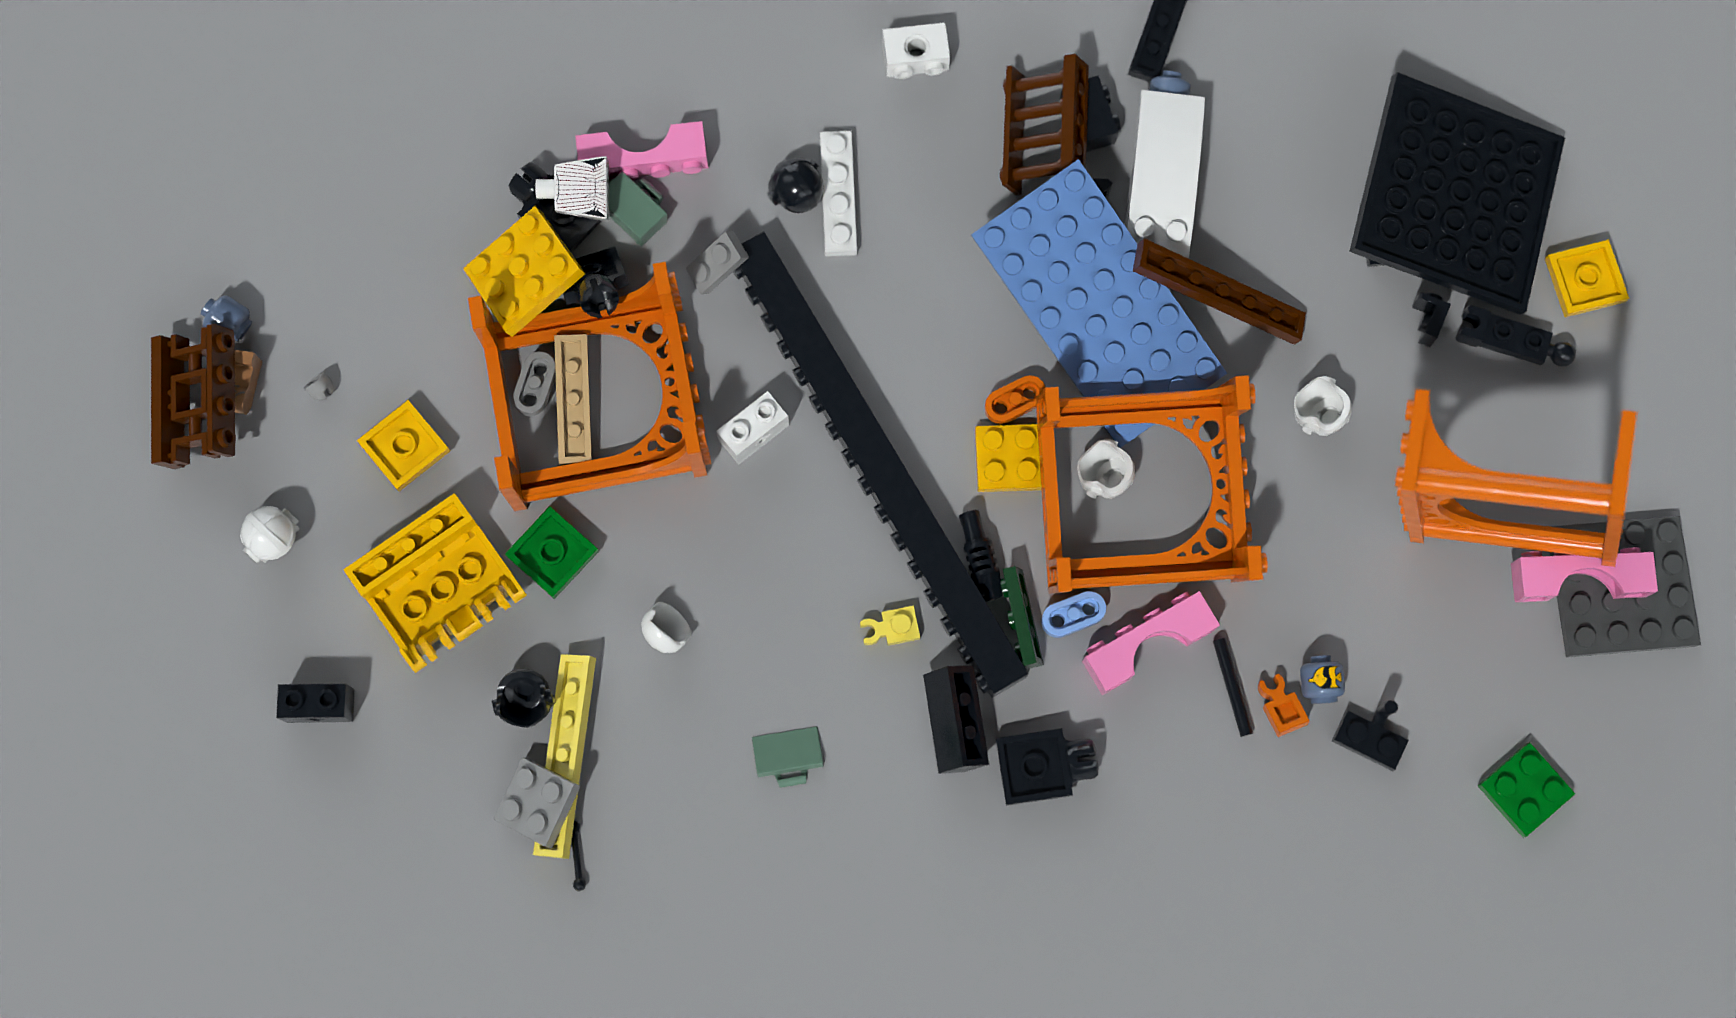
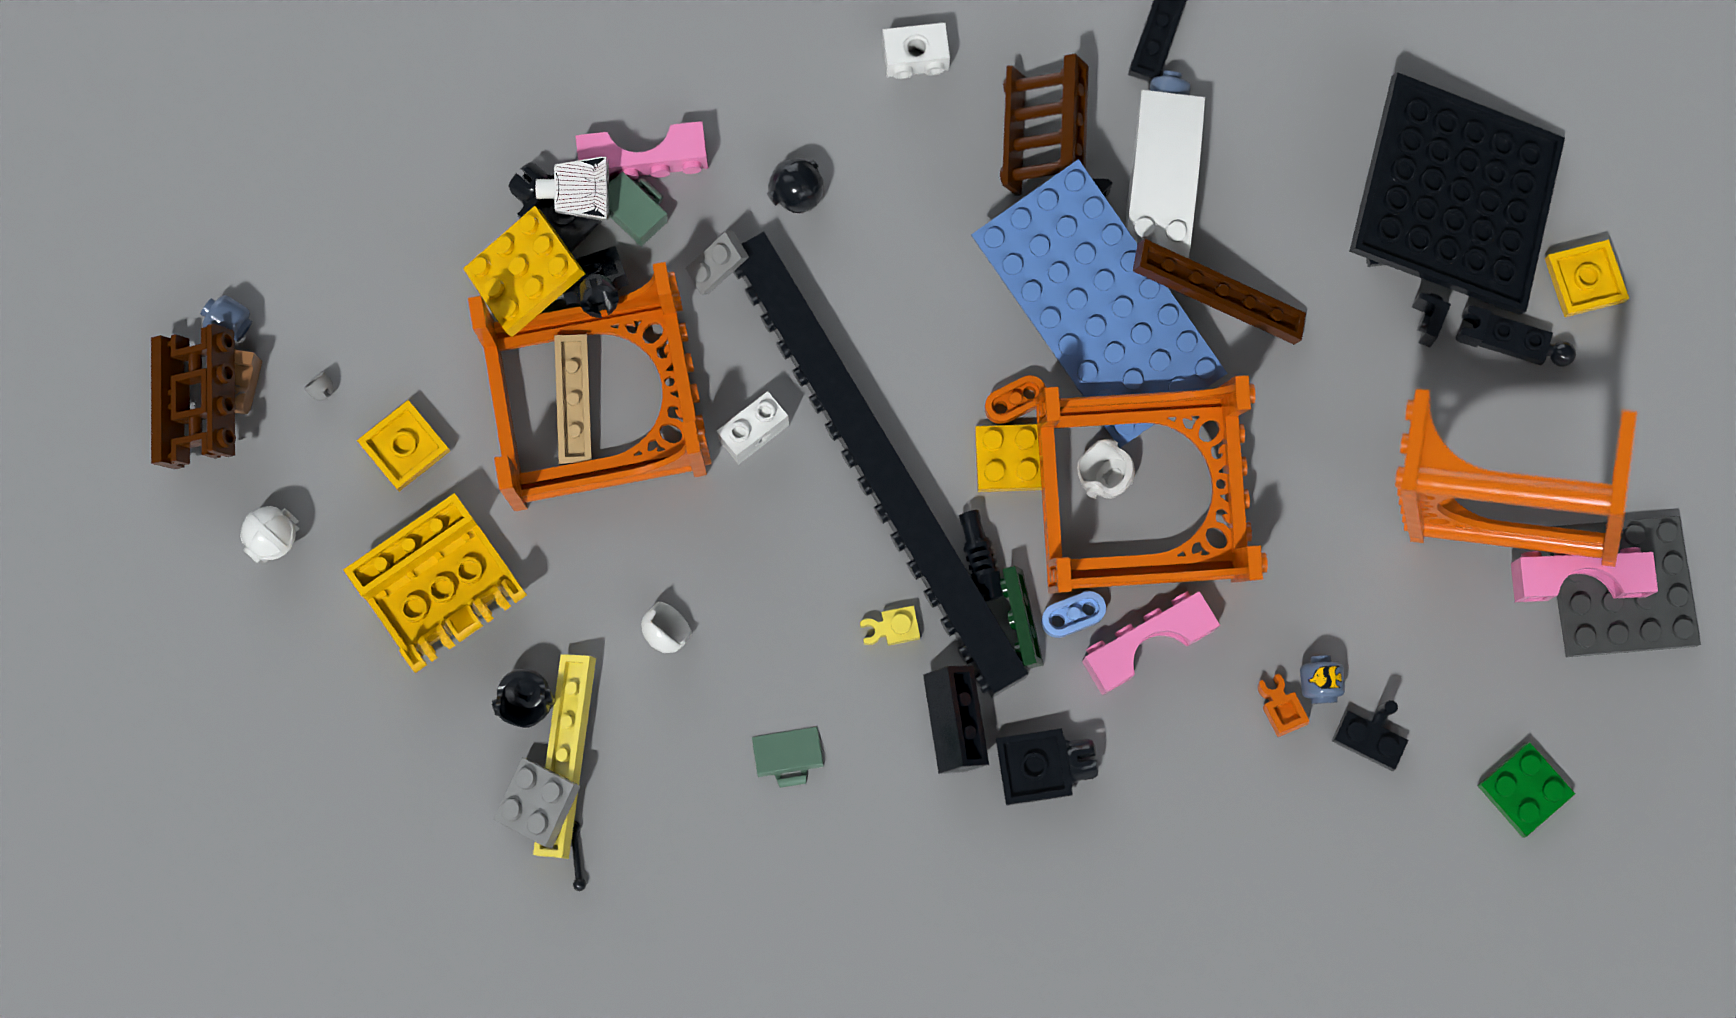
(315, 703): black brick -> none
(534, 385): light grey plate -> none
(552, 552): green plate -> none
(838, 193): white plate -> none
(1101, 123): black brick -> none
(1233, 687): black bar -> none
(1322, 407): white cap -> none

